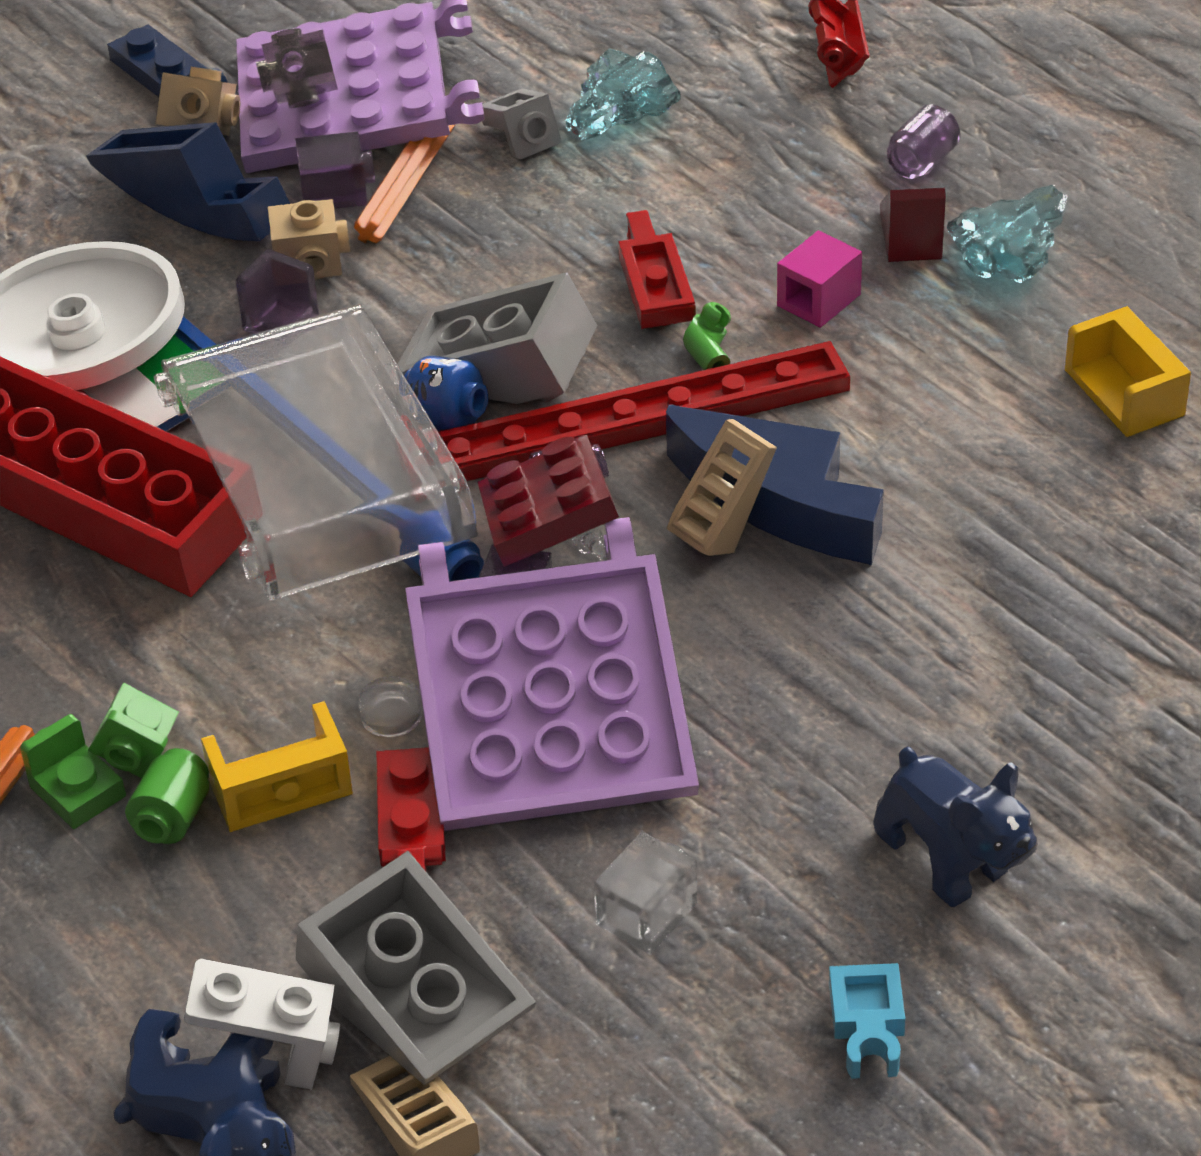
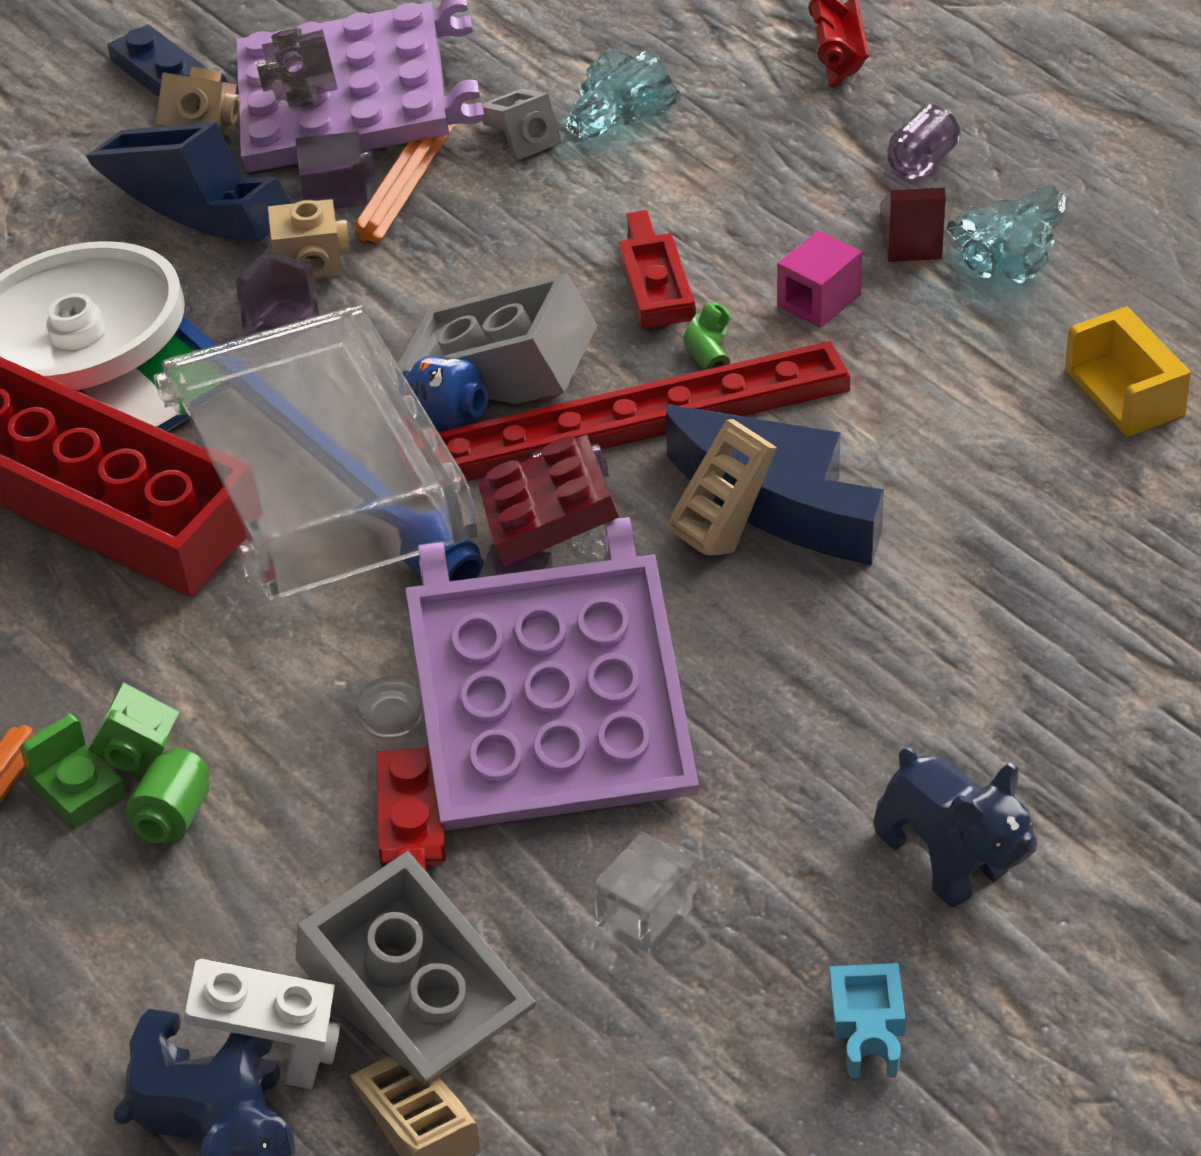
(281, 778): yellow panel -> none

